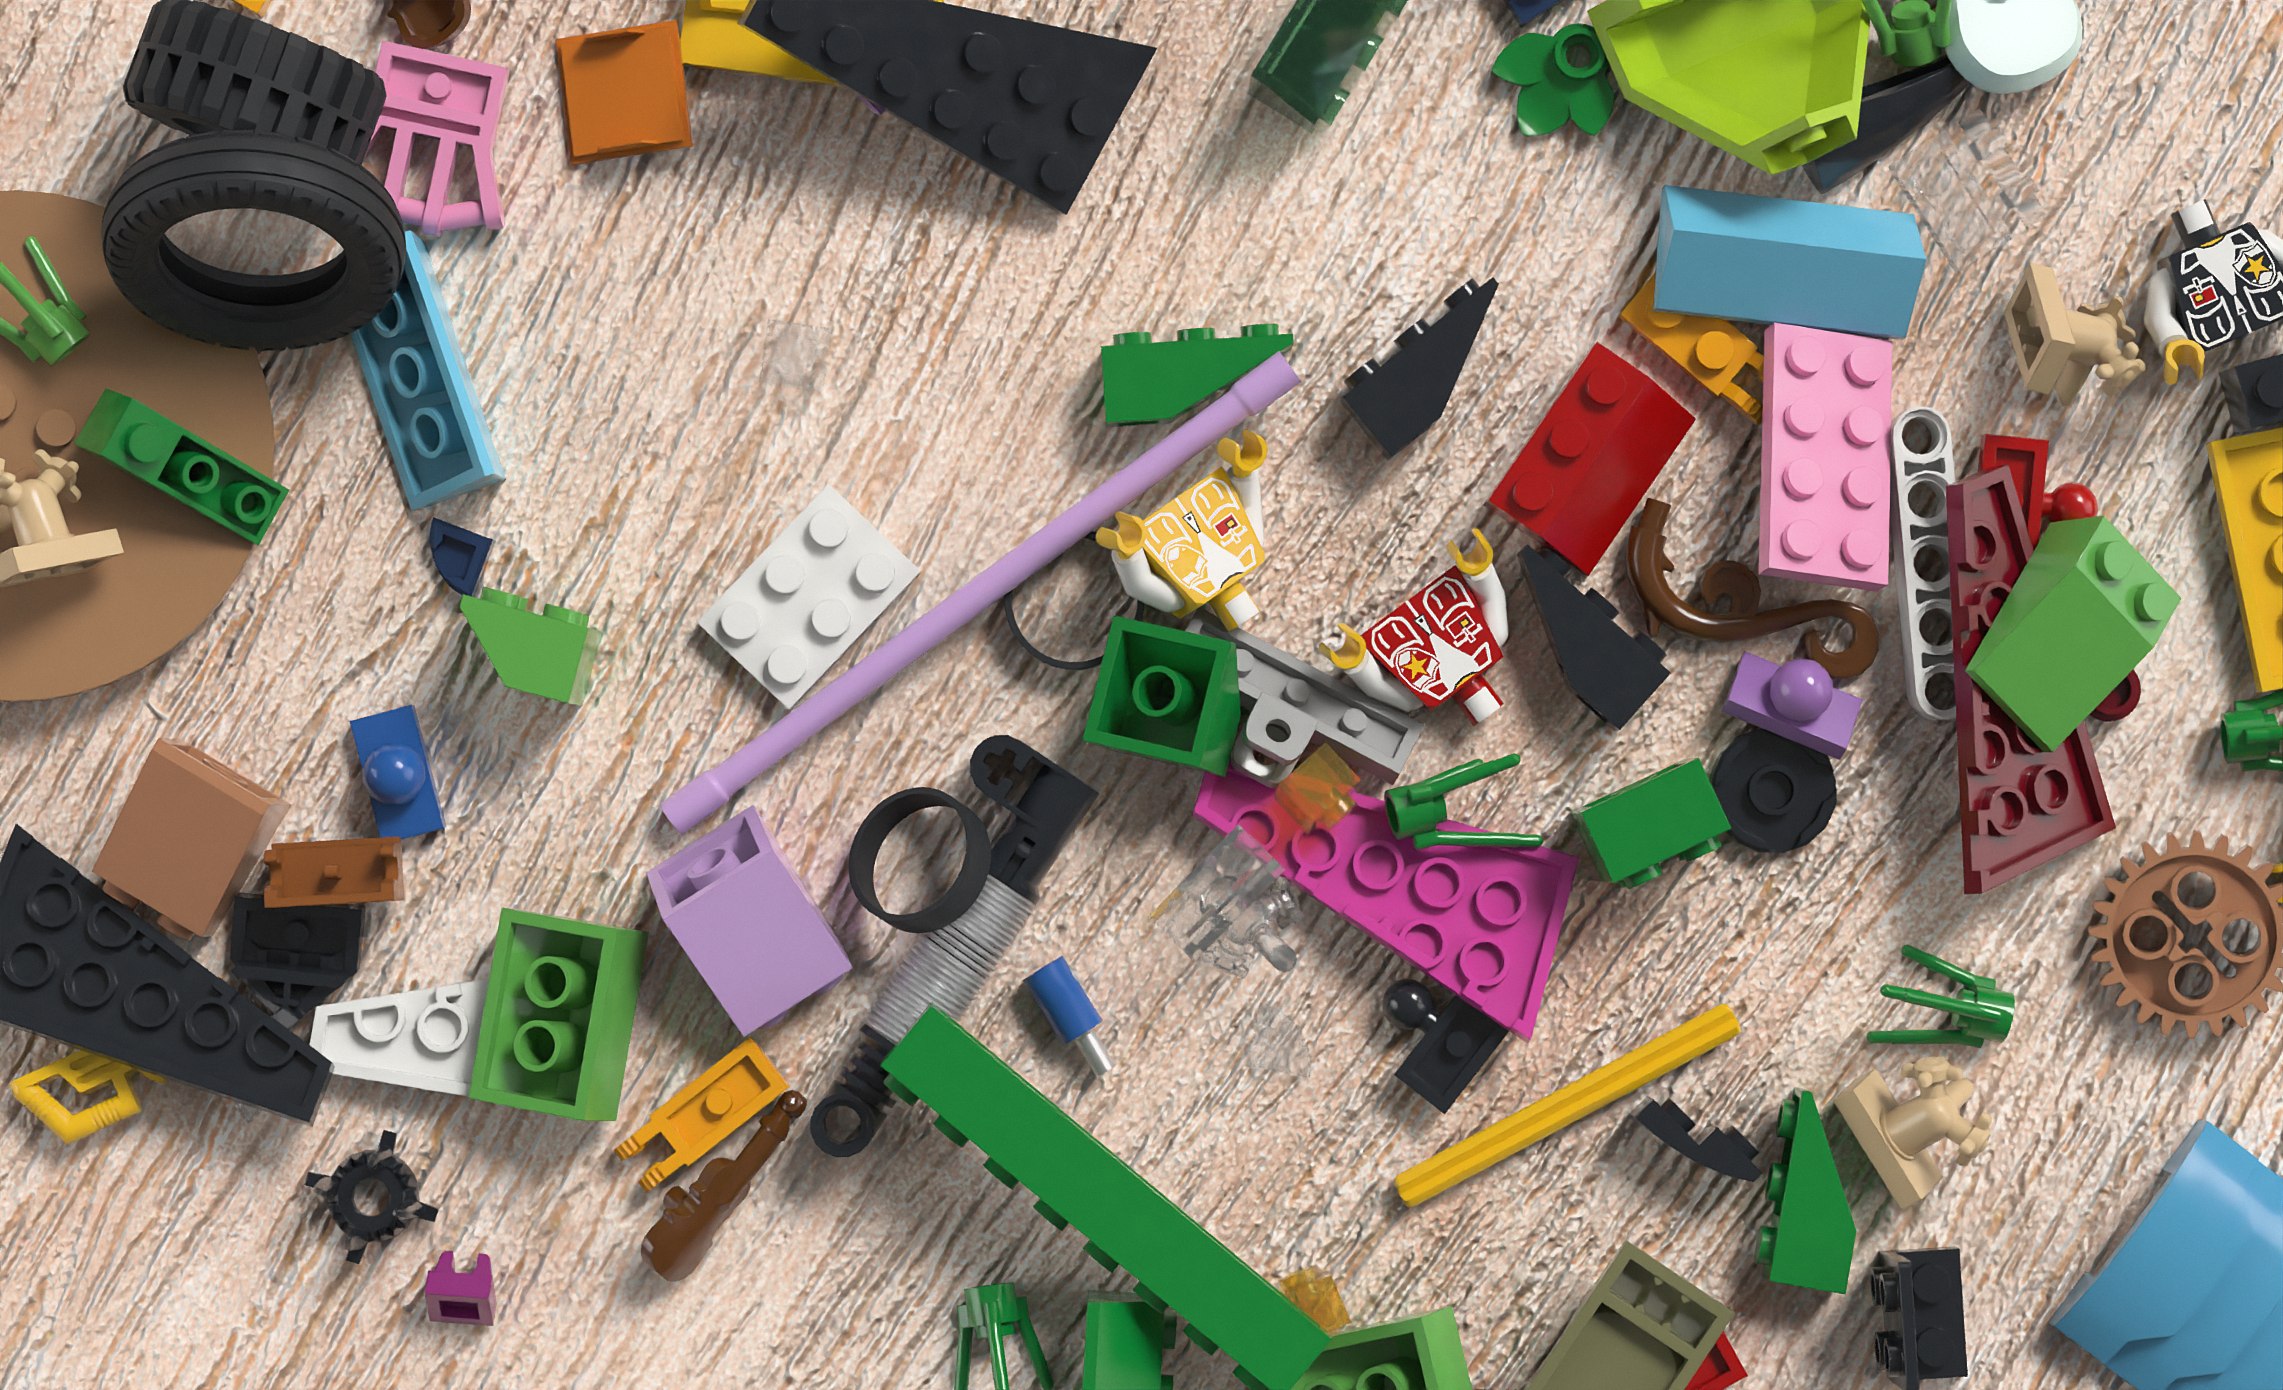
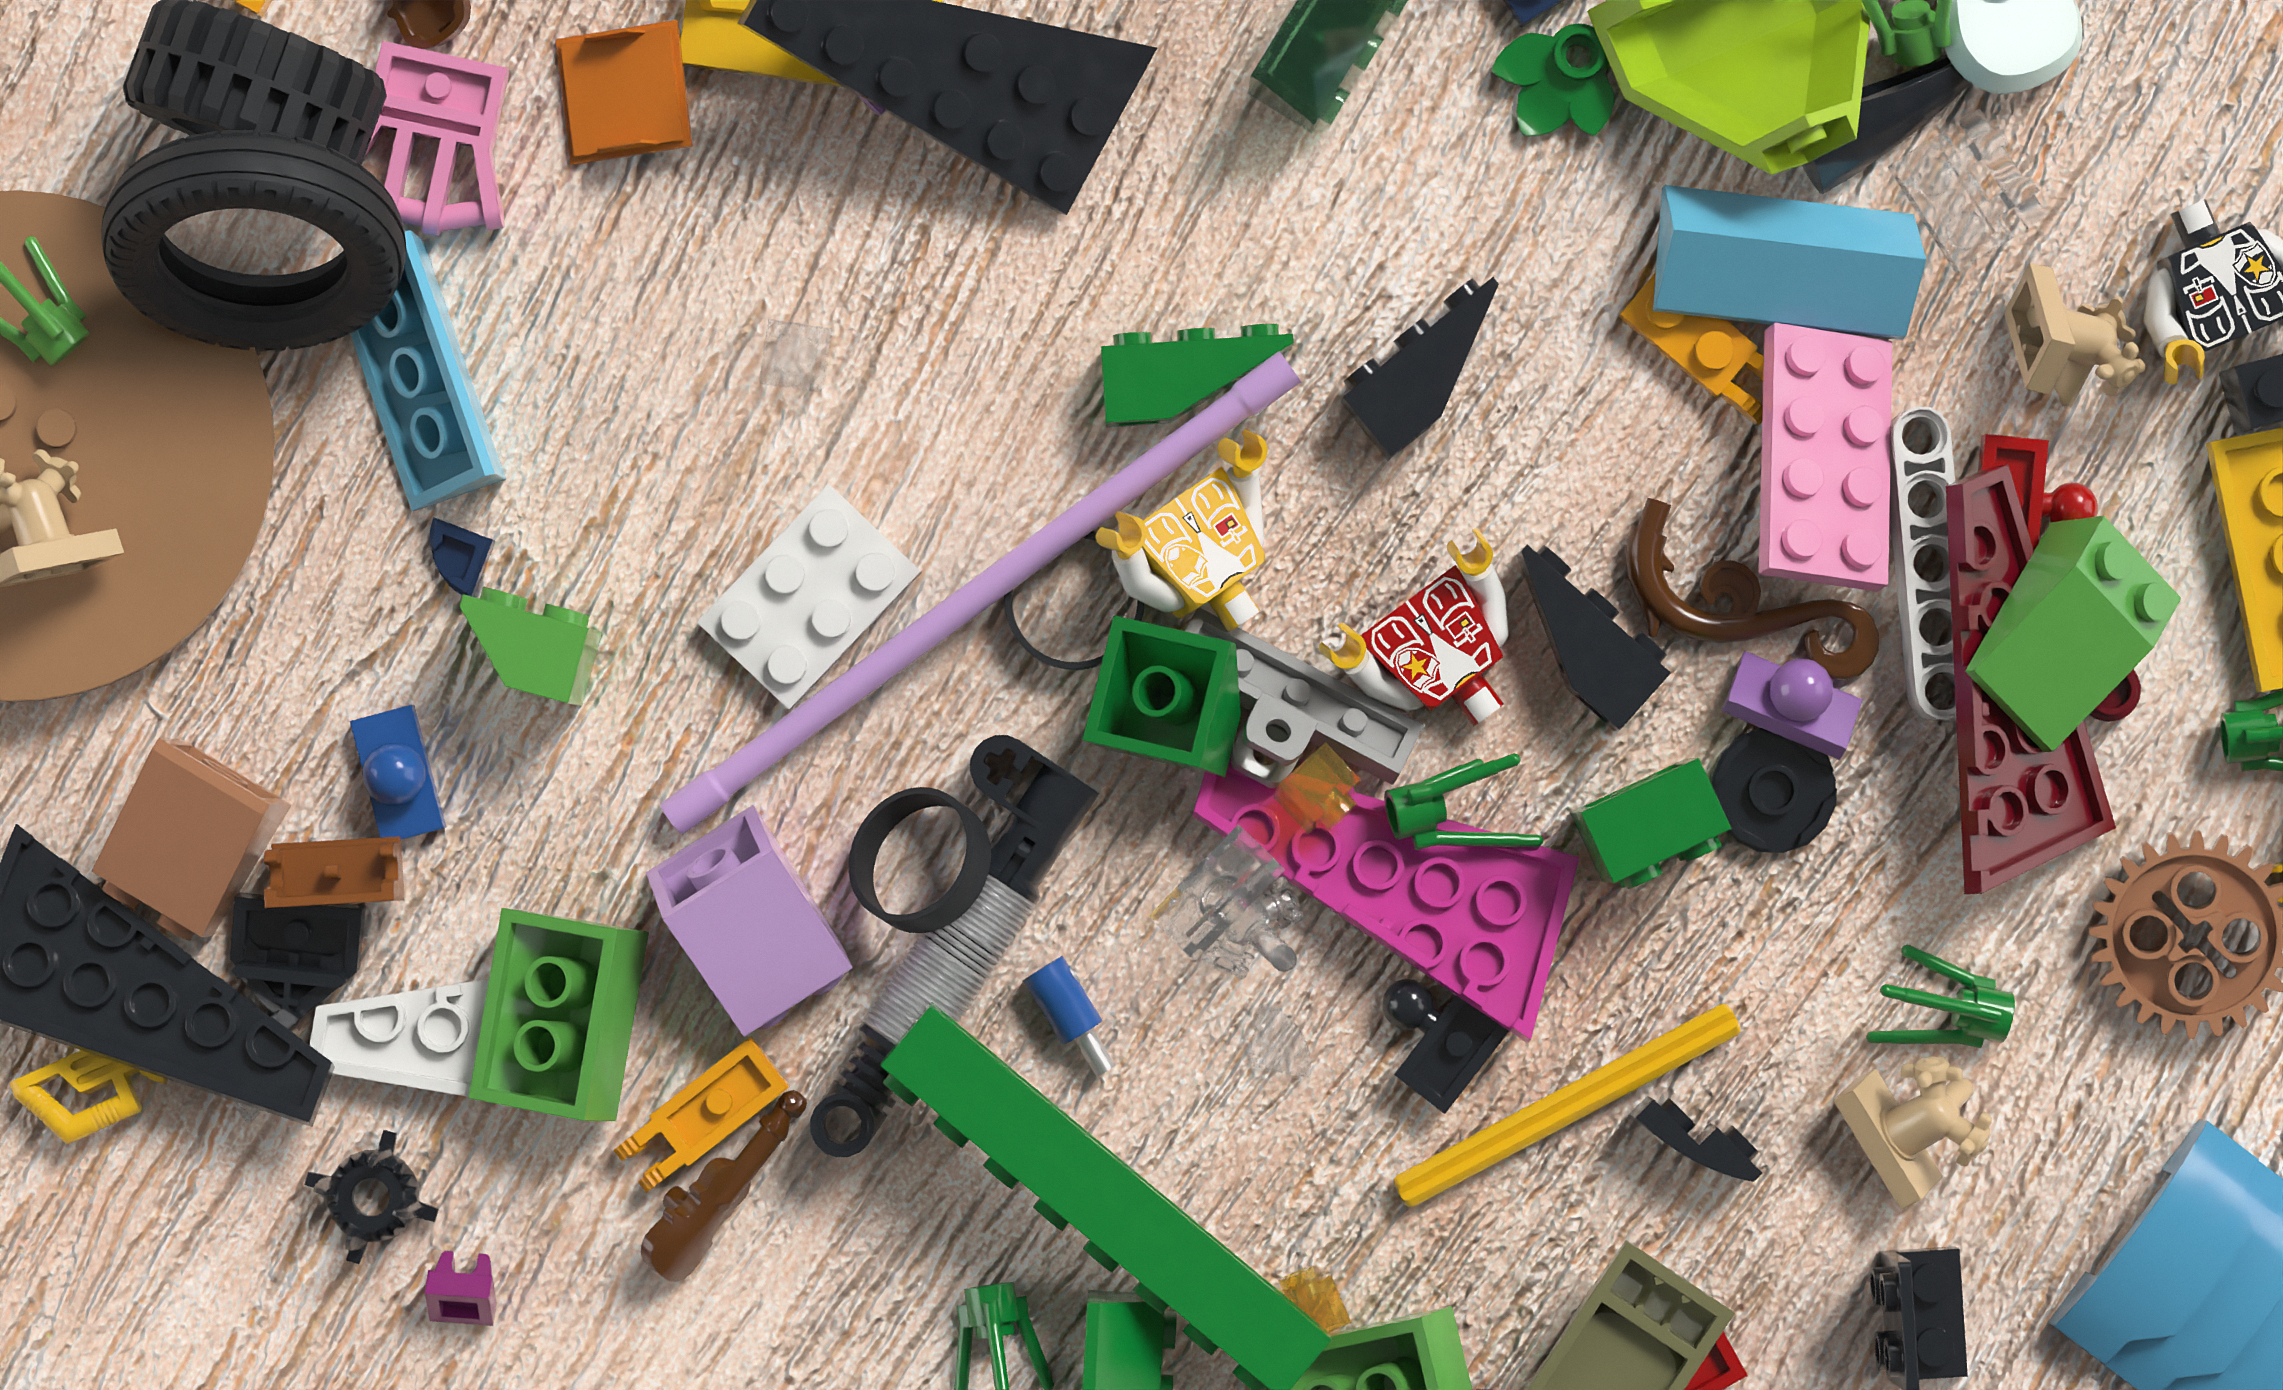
(181, 465): green slope -> none
(1590, 459): red slope -> none
(1810, 1220): green slope -> none

